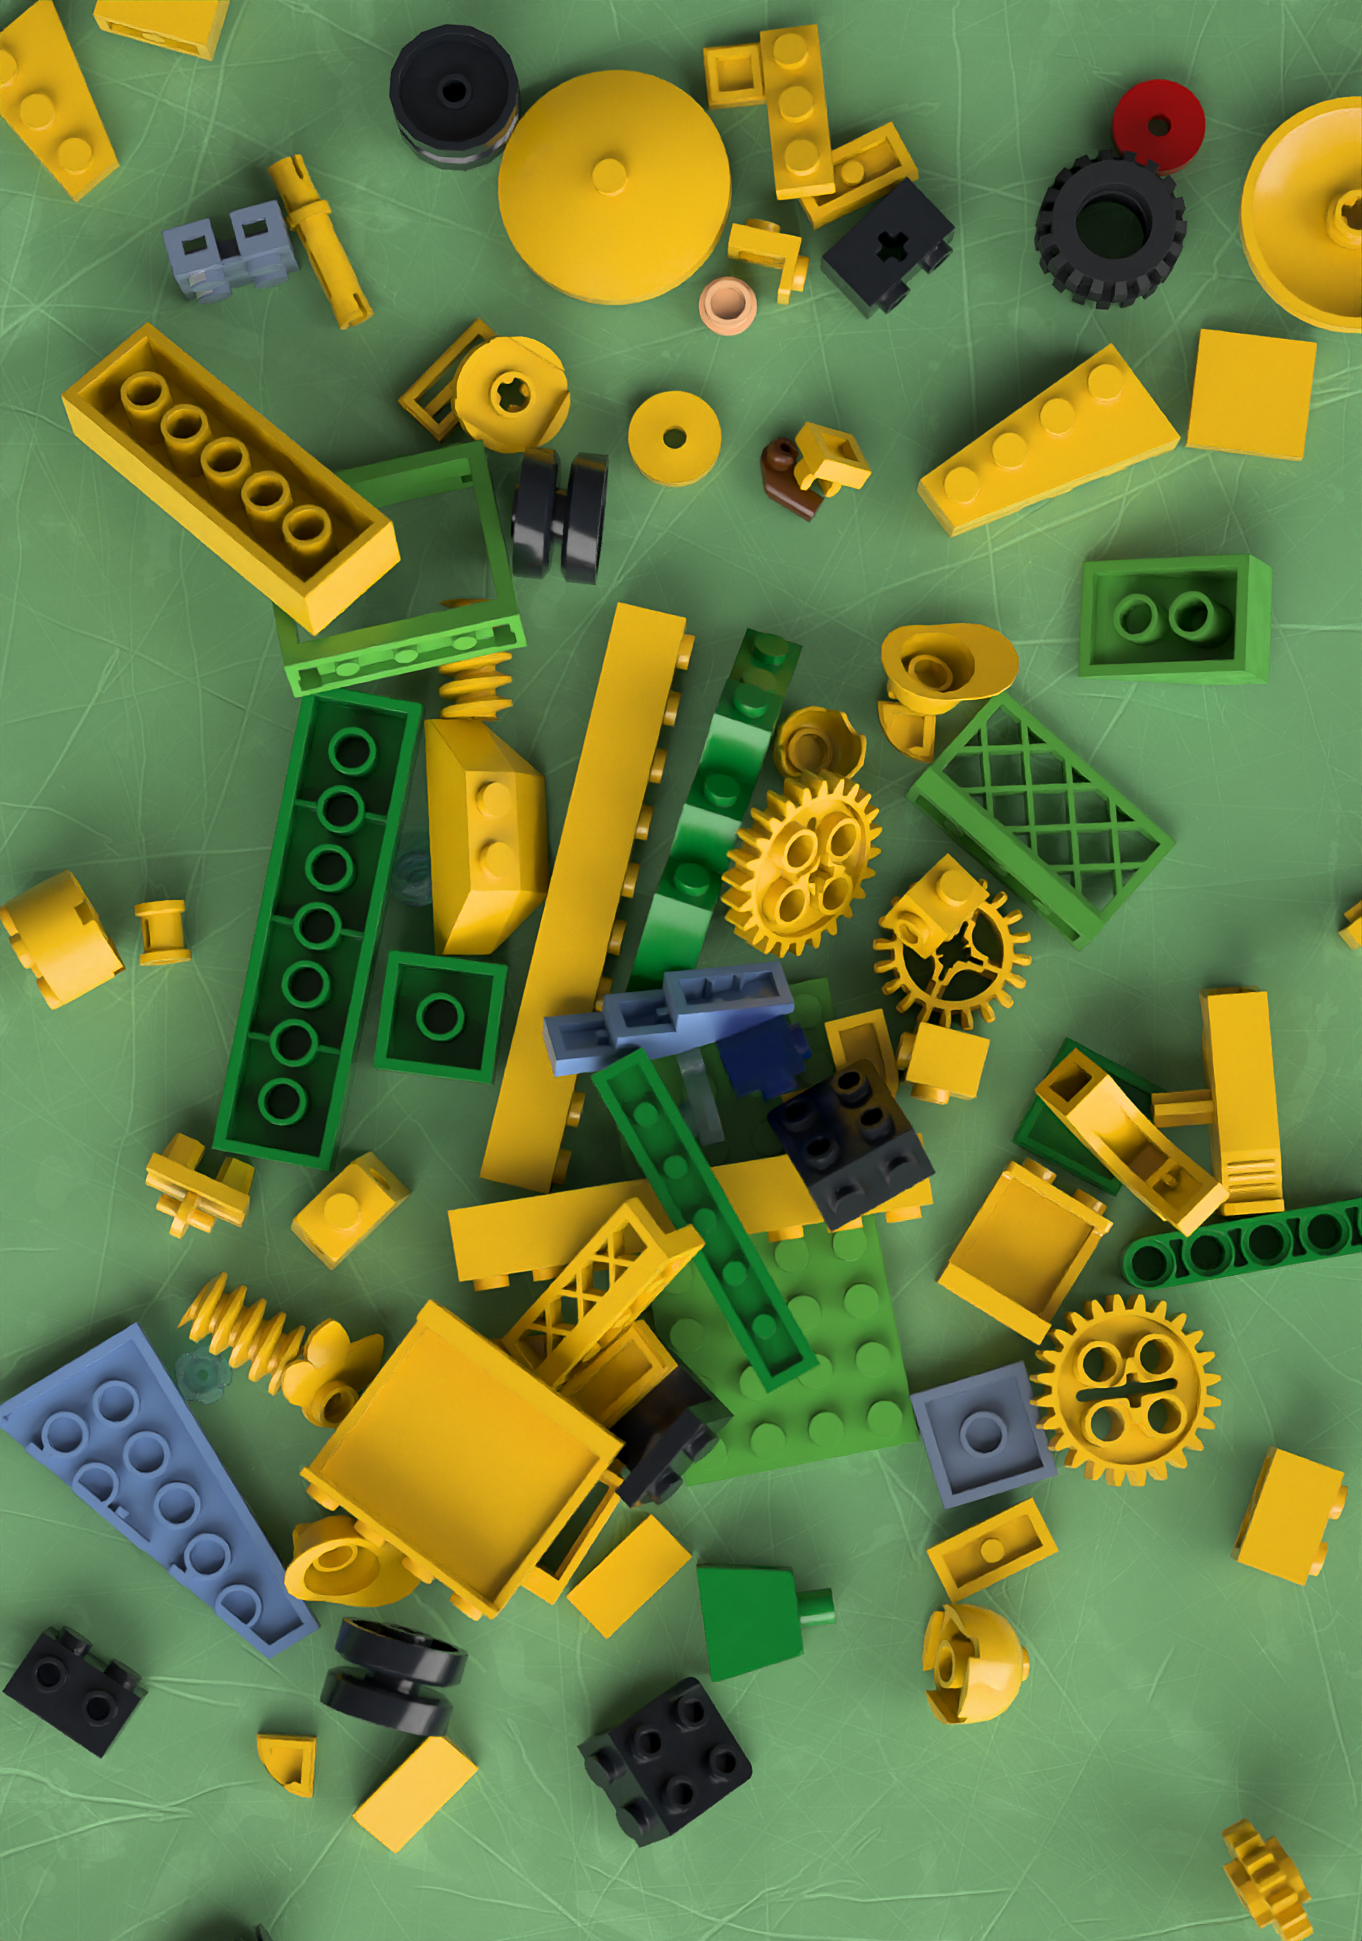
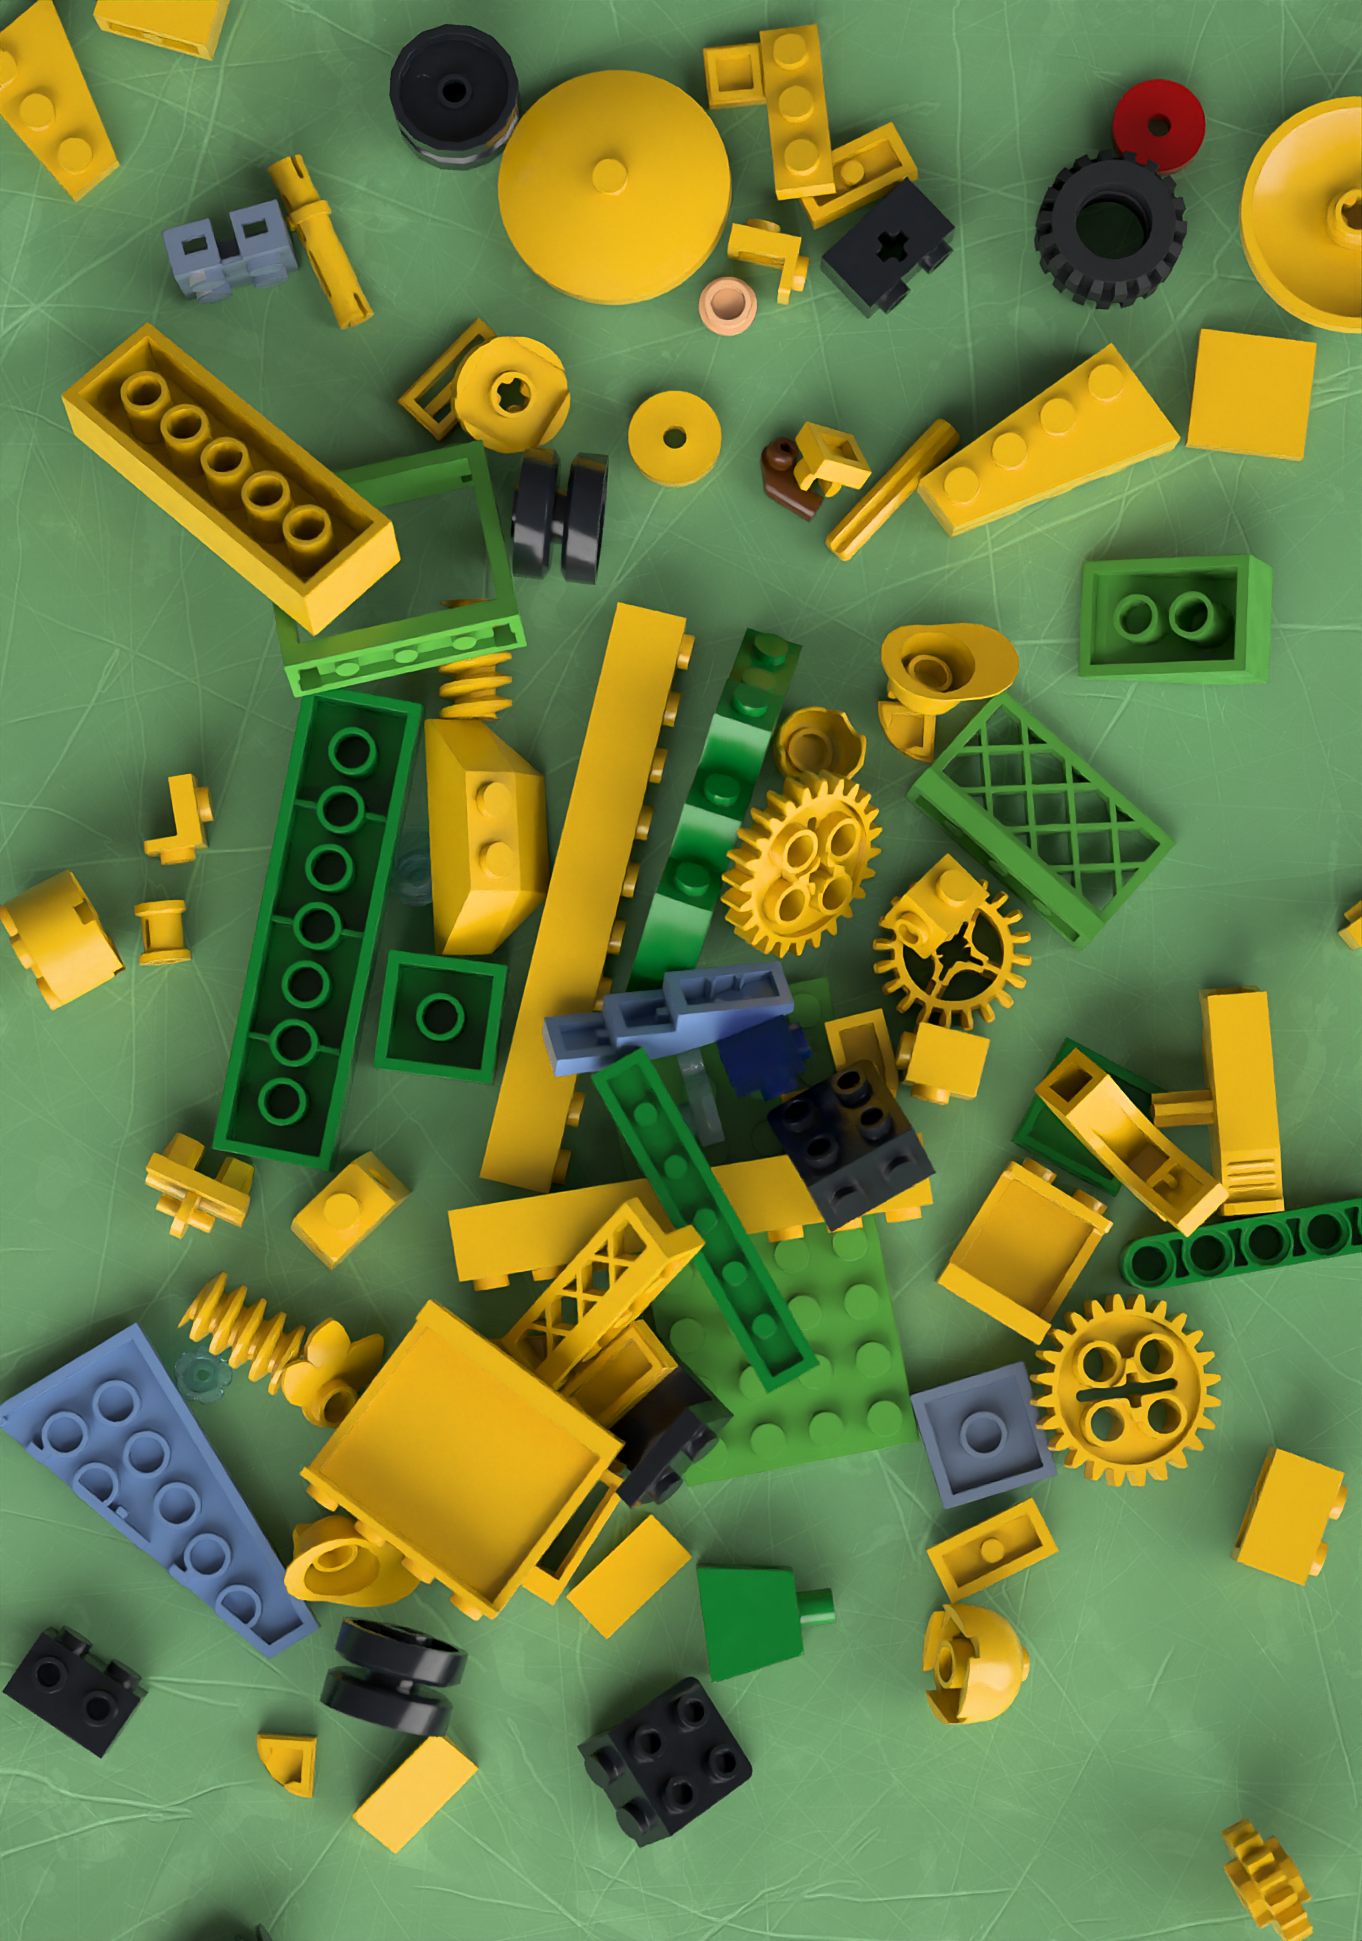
(191, 810): none -> yellow bracket
(892, 489): none -> yellow axle

